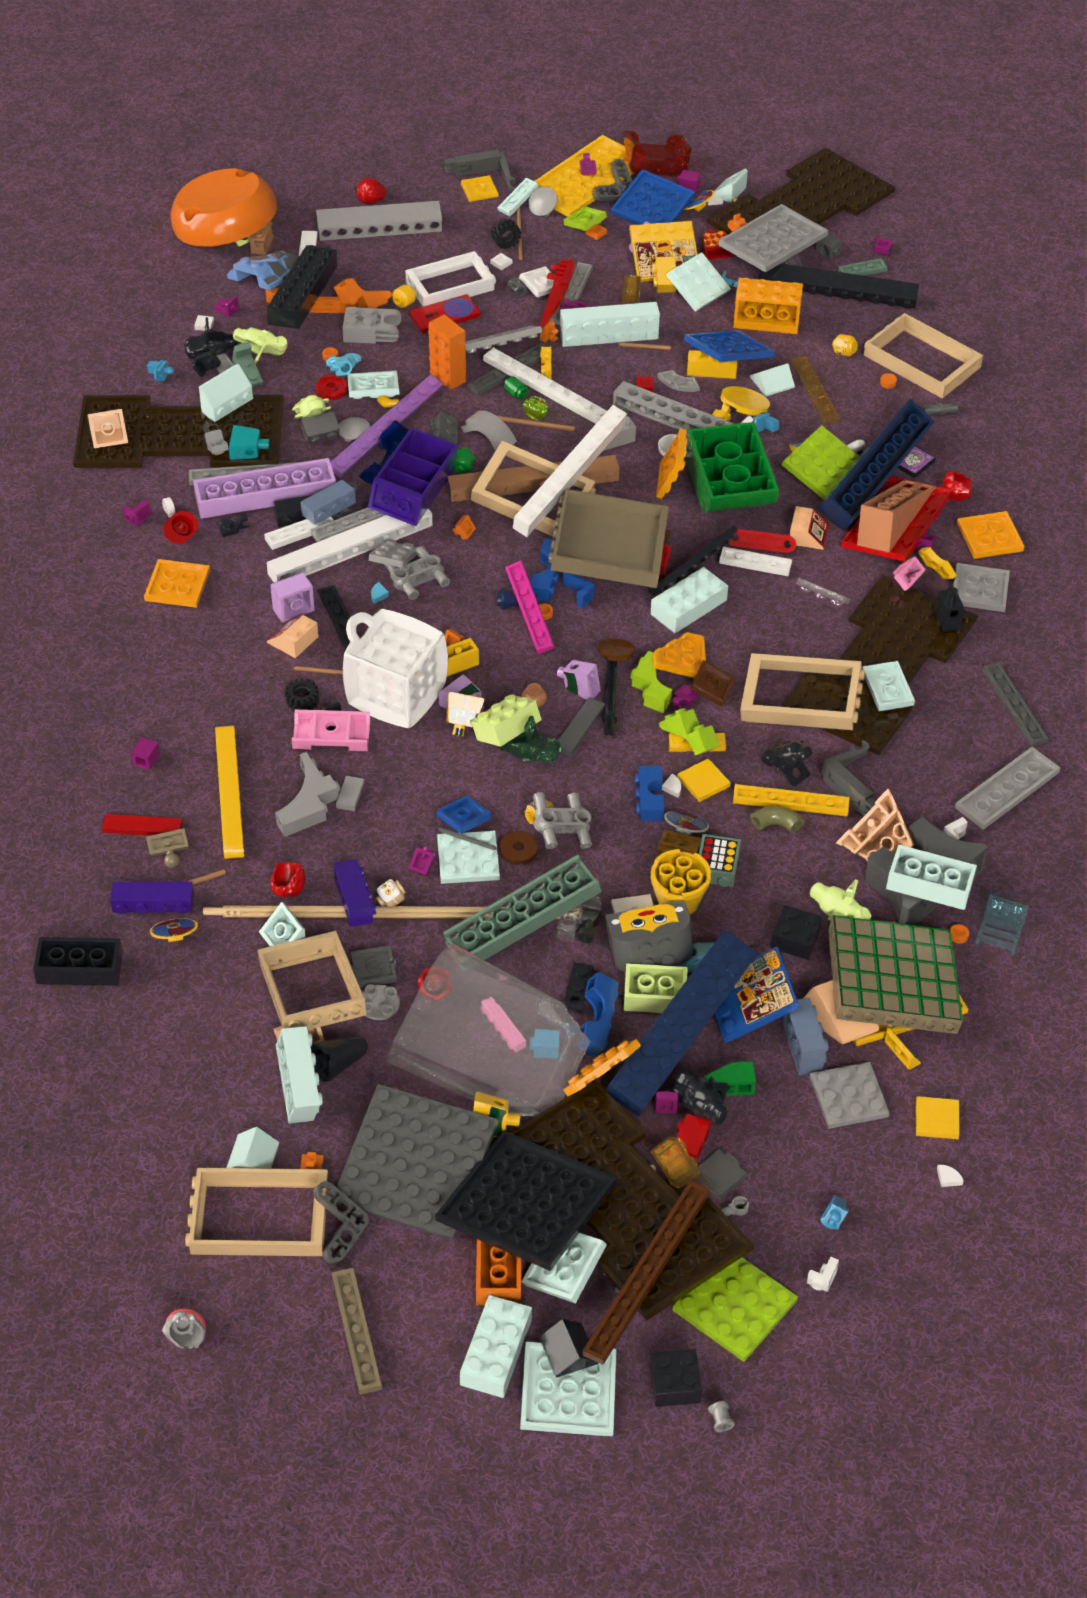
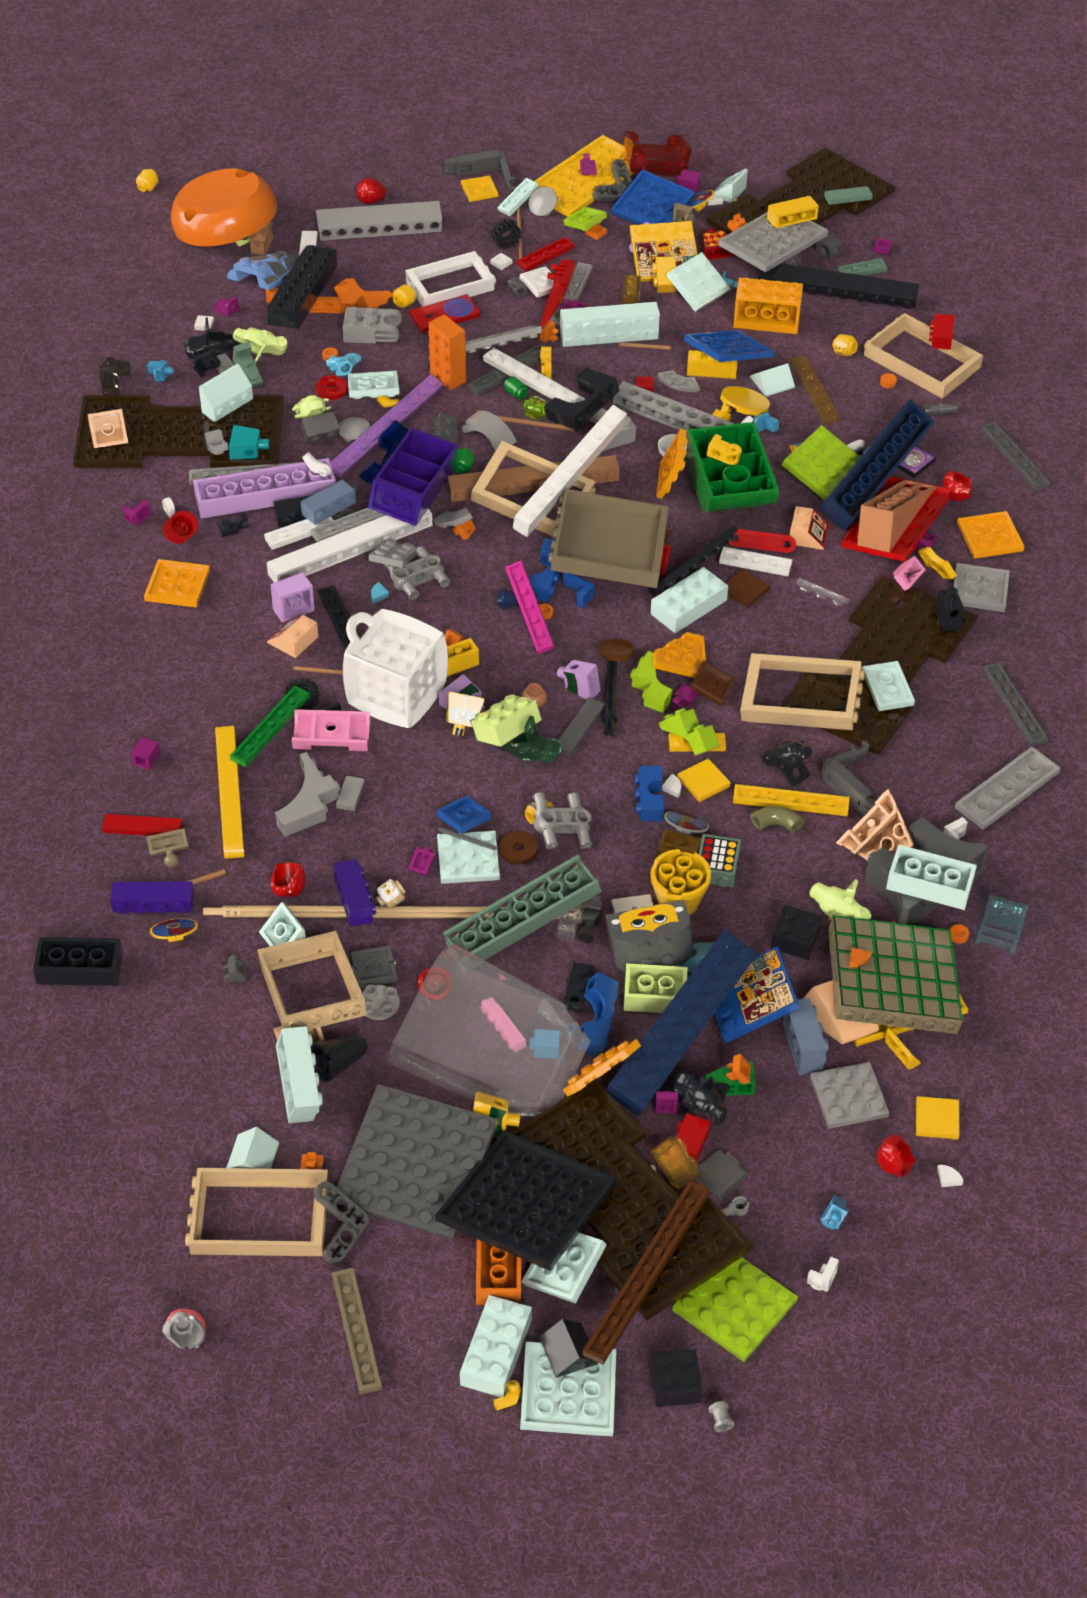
(110, 372): none -> clear smoke tile
(147, 180): none -> yellow head
(236, 970): none -> dark grey tile
(269, 726): none -> green tile
(316, 466): none -> white arm
(452, 518): none -> light grey tile
(511, 1396): none -> yellow arm
(545, 254): none -> red tile
(575, 415): none -> black arch
(683, 213): none -> dark tan bracket
(723, 451): none -> yellow leg
(740, 1069): none -> orange tile
(746, 588): none -> reddish brown tile
(792, 212): none -> yellow brick
(848, 195): none -> sand green tile
(859, 957): none -> orange tile
(895, 1156): none -> red hair
(942, 331): none -> red brick
(1015, 456): none -> dark grey tile

